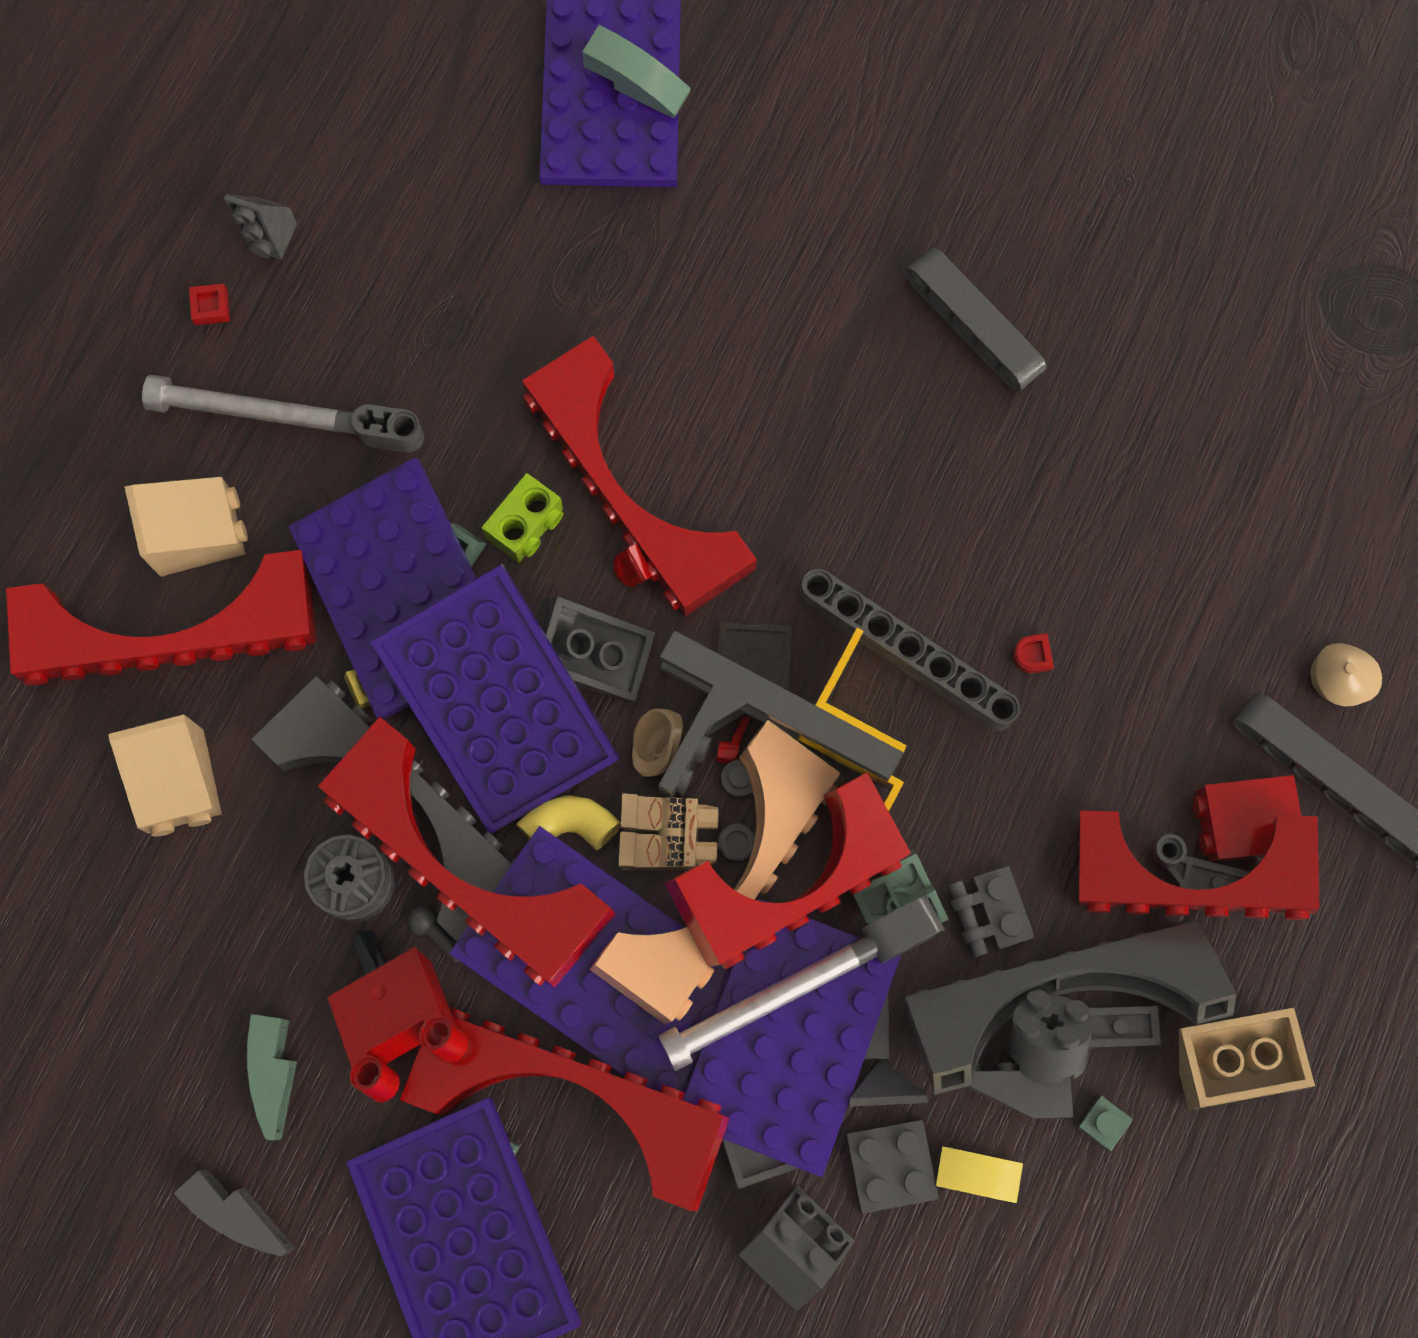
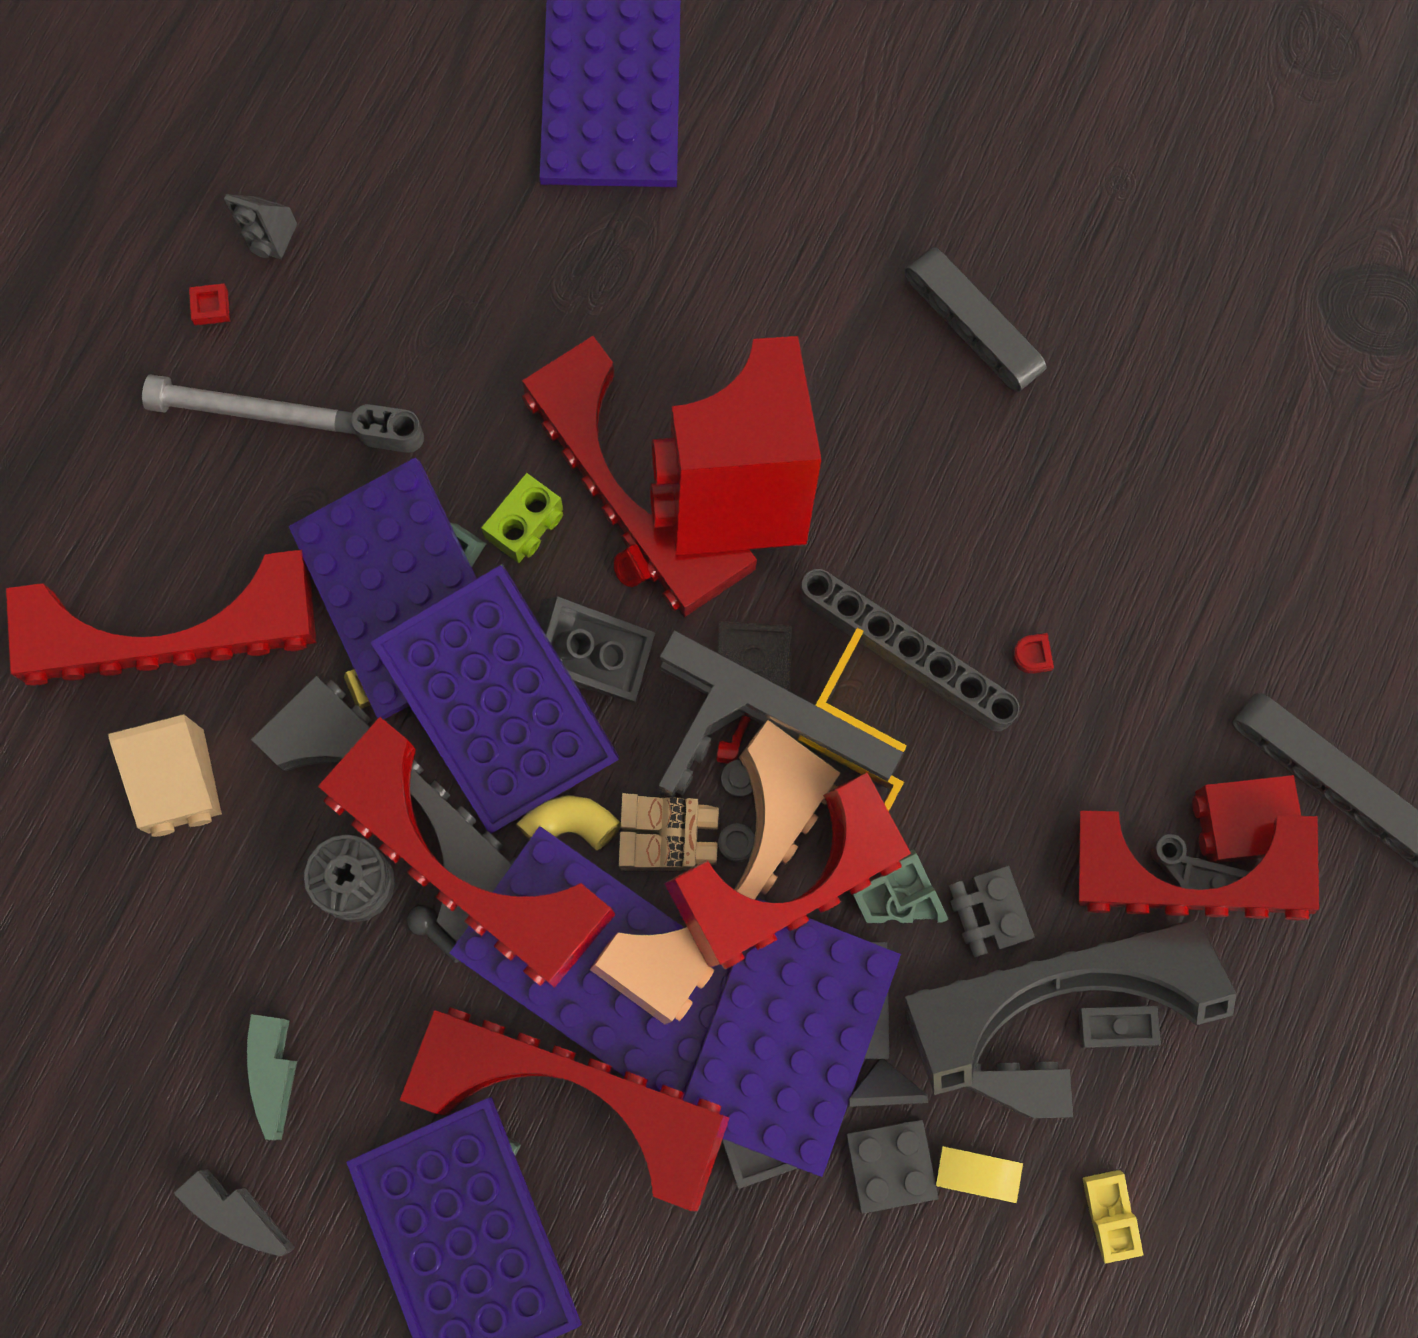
(186, 523): tan slope -> none
(390, 1014): red piece -> none
(634, 72): sand green slope -> none
(657, 741): tan hat -> none
(742, 460): none -> red brick
(797, 1249): dark grey slope -> none
(883, 939): flat silver piece -> none
(1050, 1037): dark grey brick -> none
(1104, 1123): sand green plate -> none
(1112, 1216): none -> light yellow slope
(1243, 1059): tan slope -> none
(1345, 675): tan hat -> none

